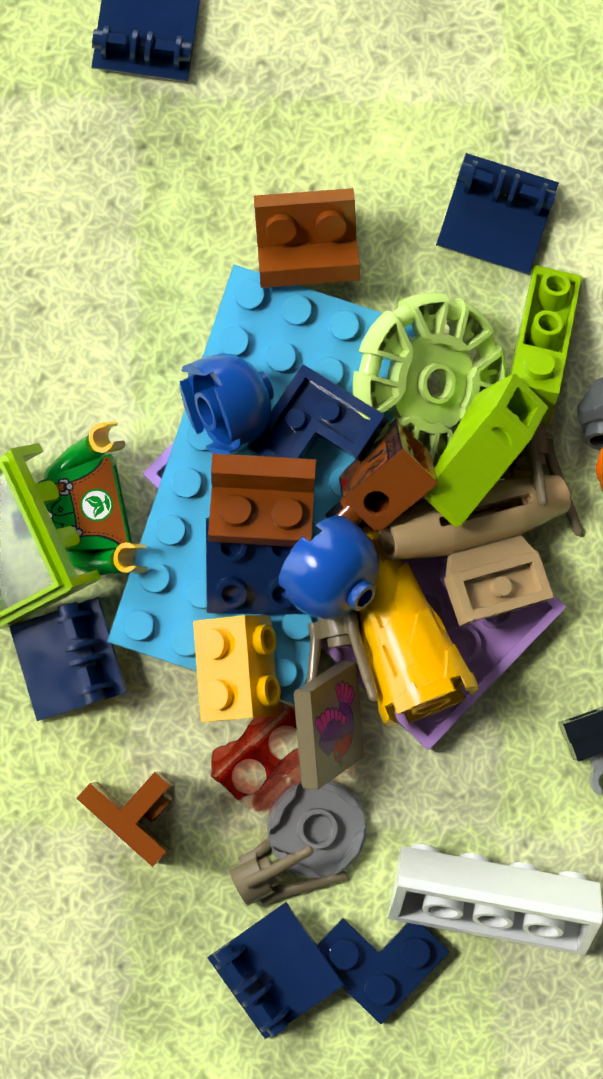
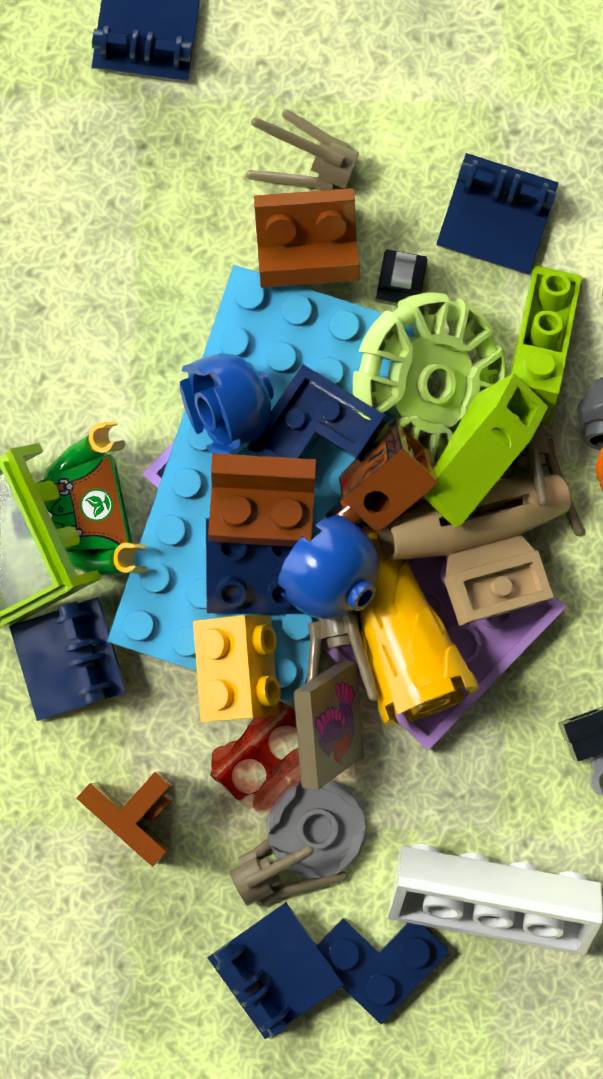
(332, 157): none -> dark tan plant
(400, 276): none -> black piece

